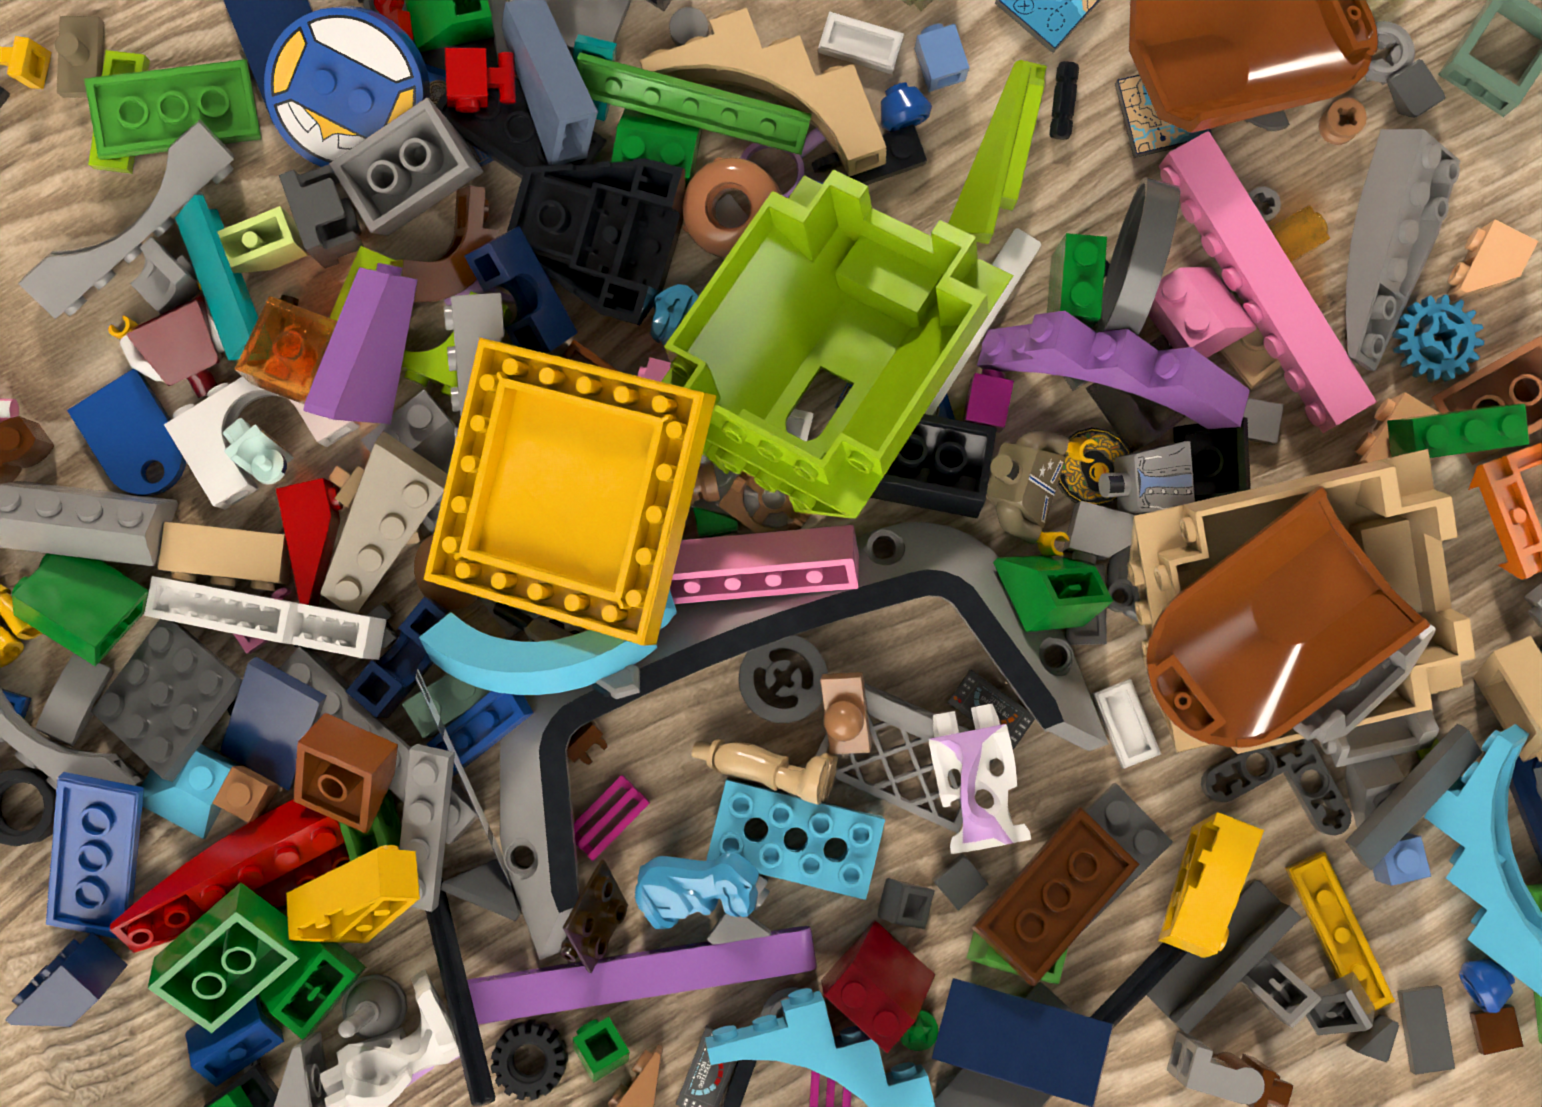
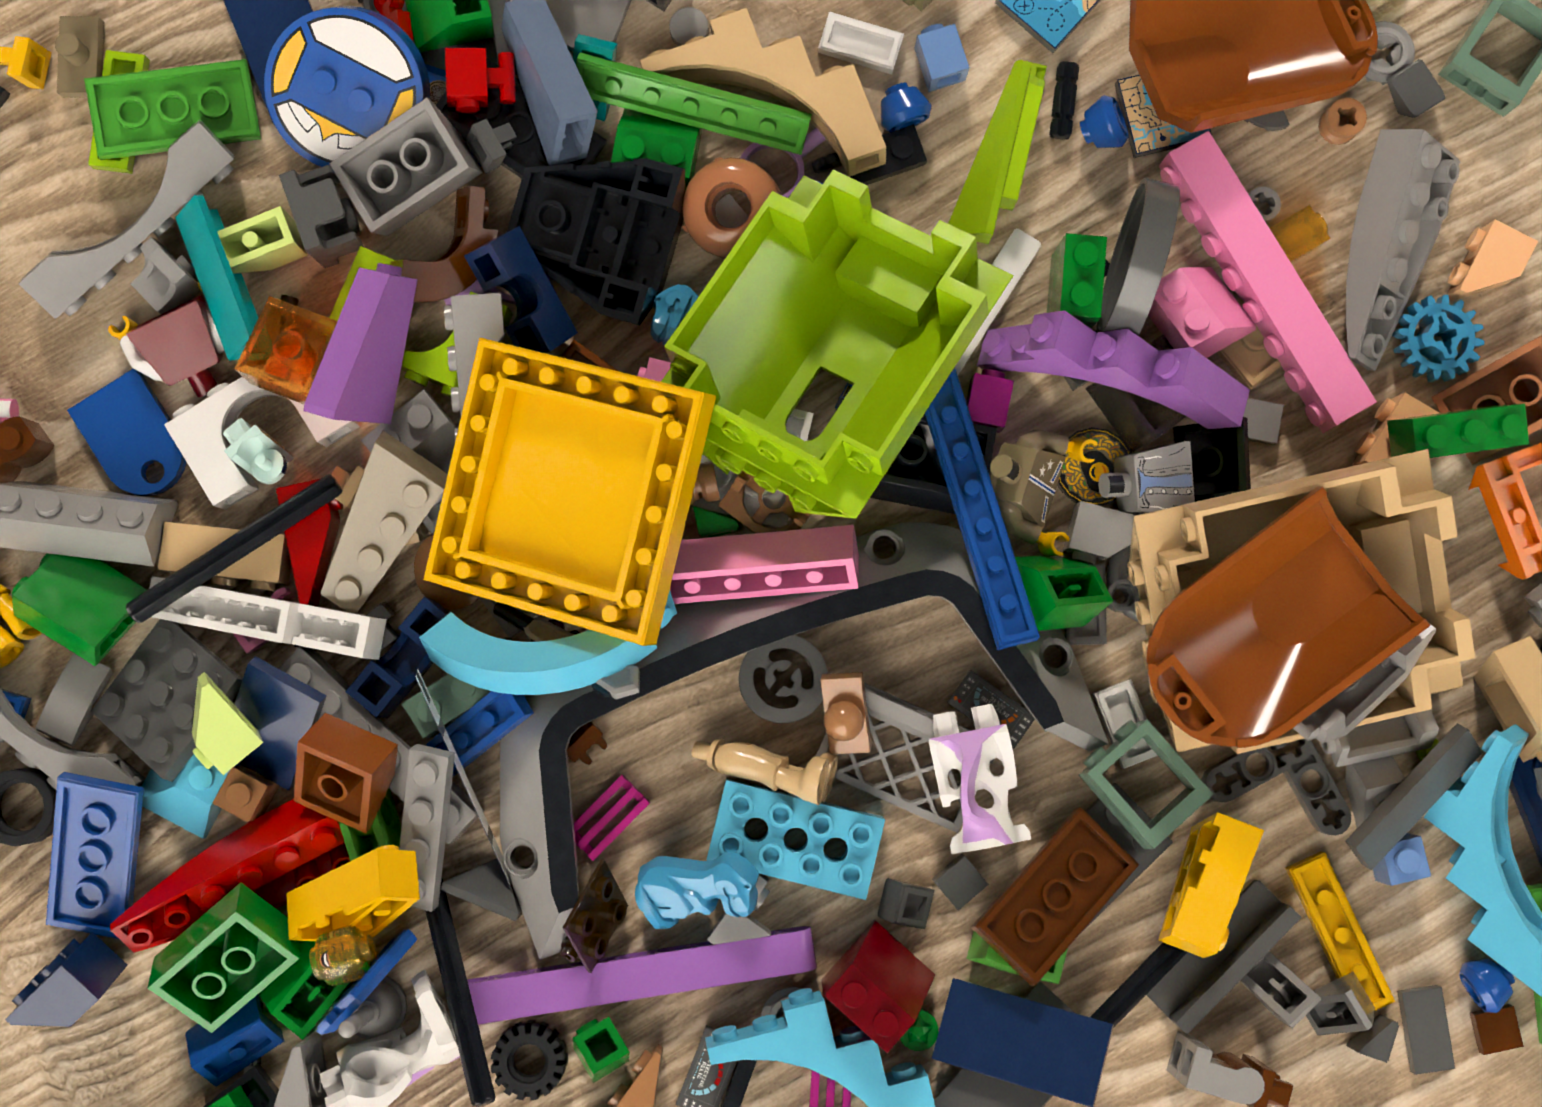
(220, 728): none -> yellowish green slope
(233, 548): none -> black axle
(342, 955): none -> clear yellow head
(362, 988): none -> blue tile
(490, 144): none -> dark grey tile
(980, 518): none -> blue tile
(1104, 124): none -> blue cone
(1170, 817): none -> sand green window

